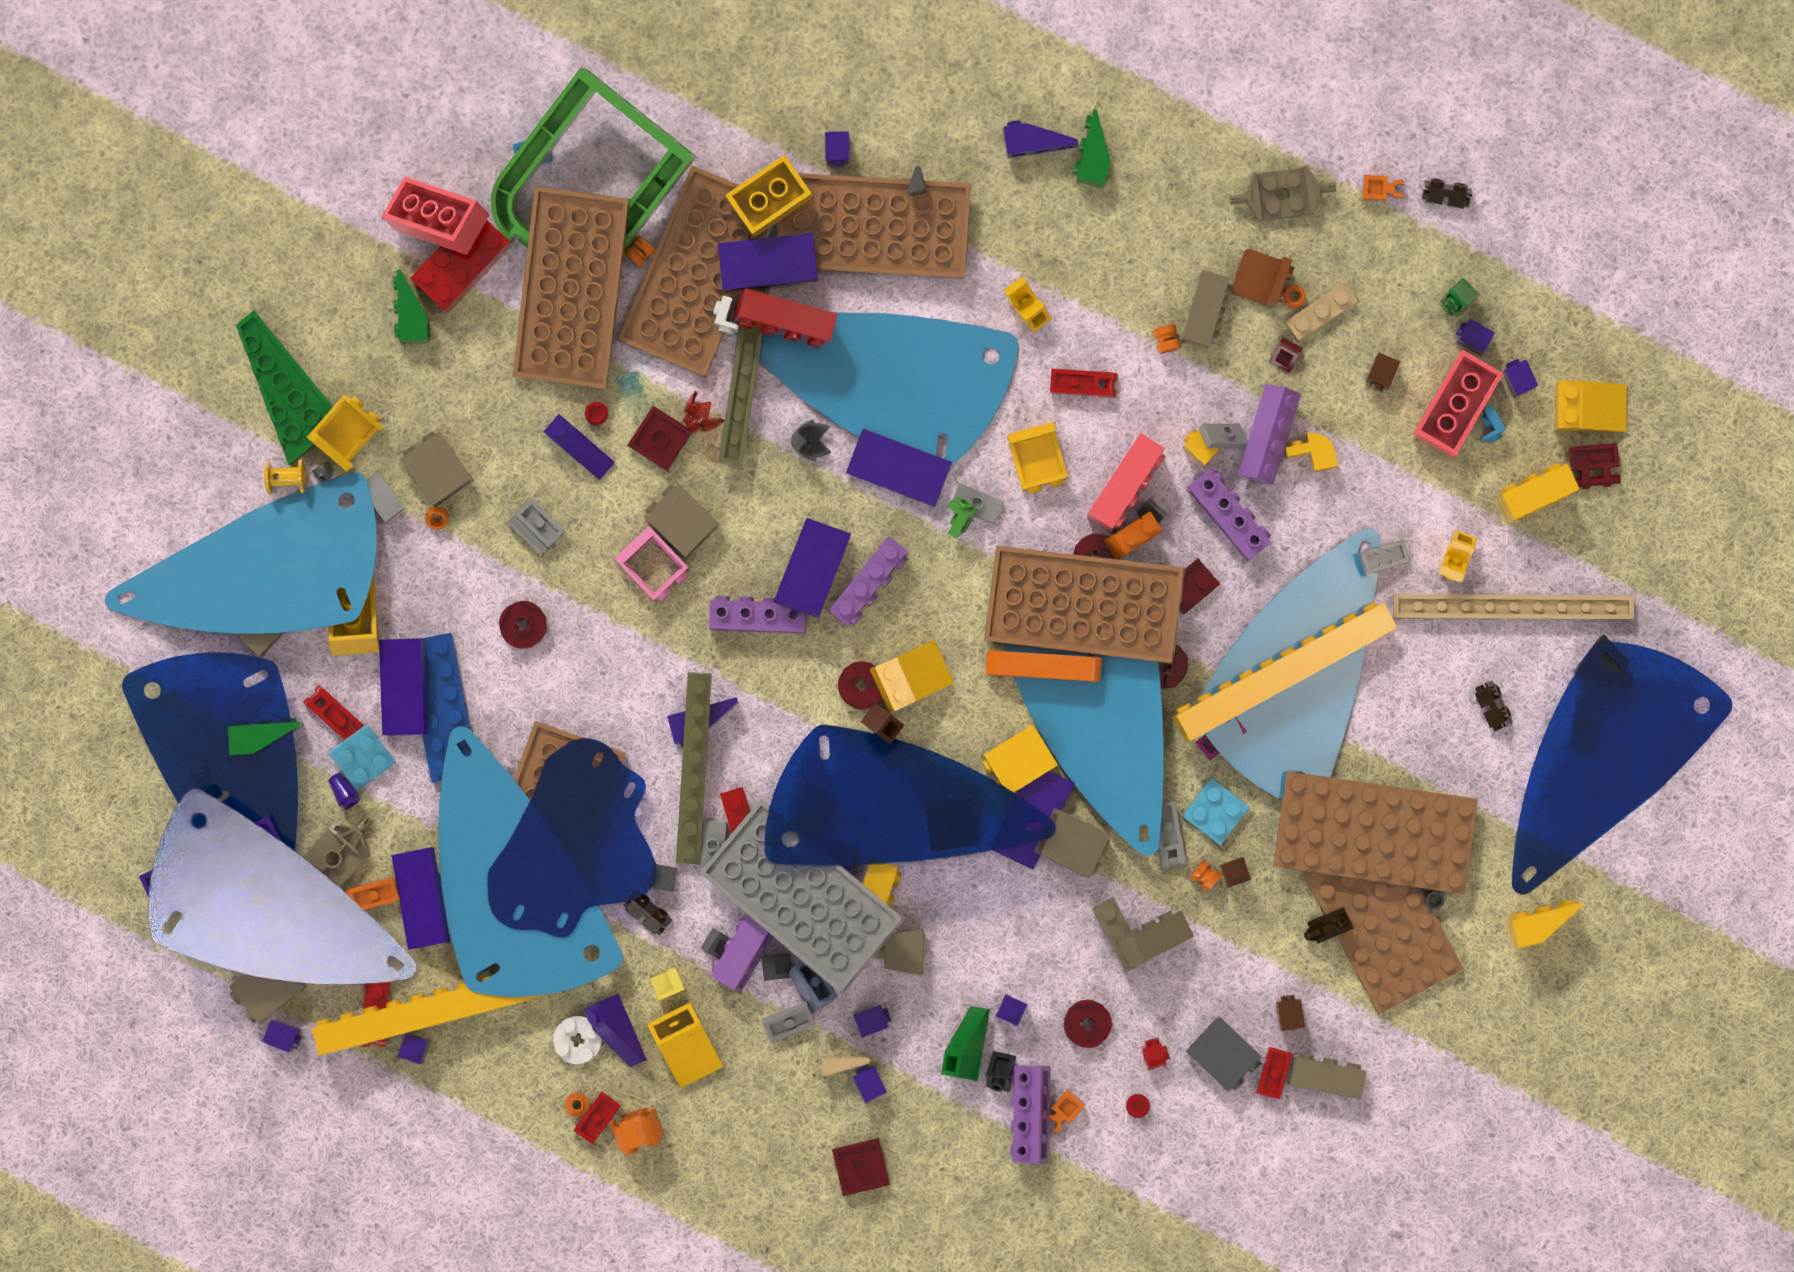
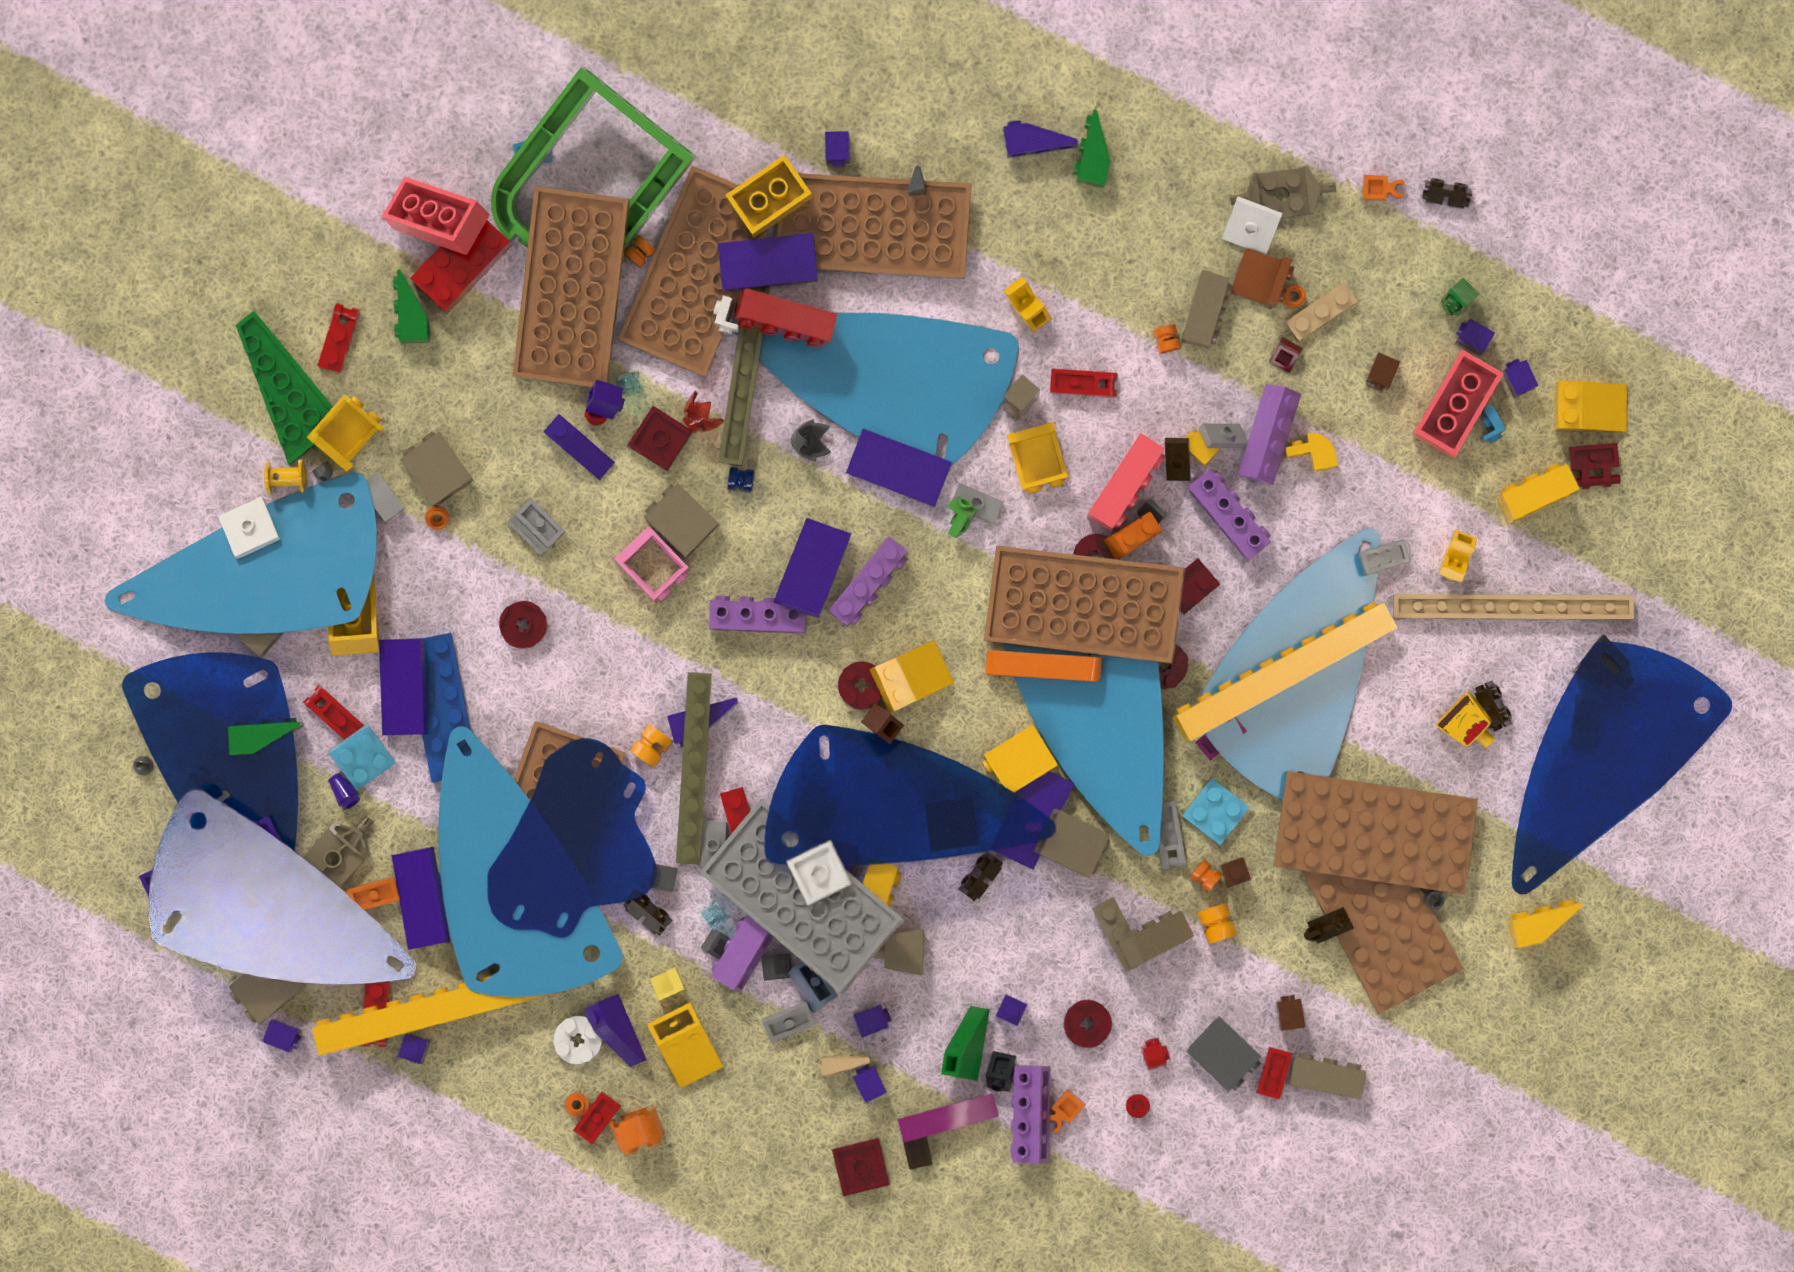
(144, 760): none -> dark grey hinge
(249, 527): none -> white plate
(338, 339): none -> red plate
(604, 399): none -> dark purple brick
(648, 754): none -> light orange wheel
(714, 914): none -> clear light blue wheel
(736, 476): none -> clear blue wheel
(819, 872): none -> white plate
(918, 1153): none -> dark brown plate
(948, 1117): none -> magenta slope
(985, 866): none -> dark brown hinge
(1020, 397): none -> dark tan brick
(1177, 459): none -> dark brown plate
(1217, 923): none -> light orange wheel
(1251, 225): none -> white plate
(1466, 721): none -> yellow torso

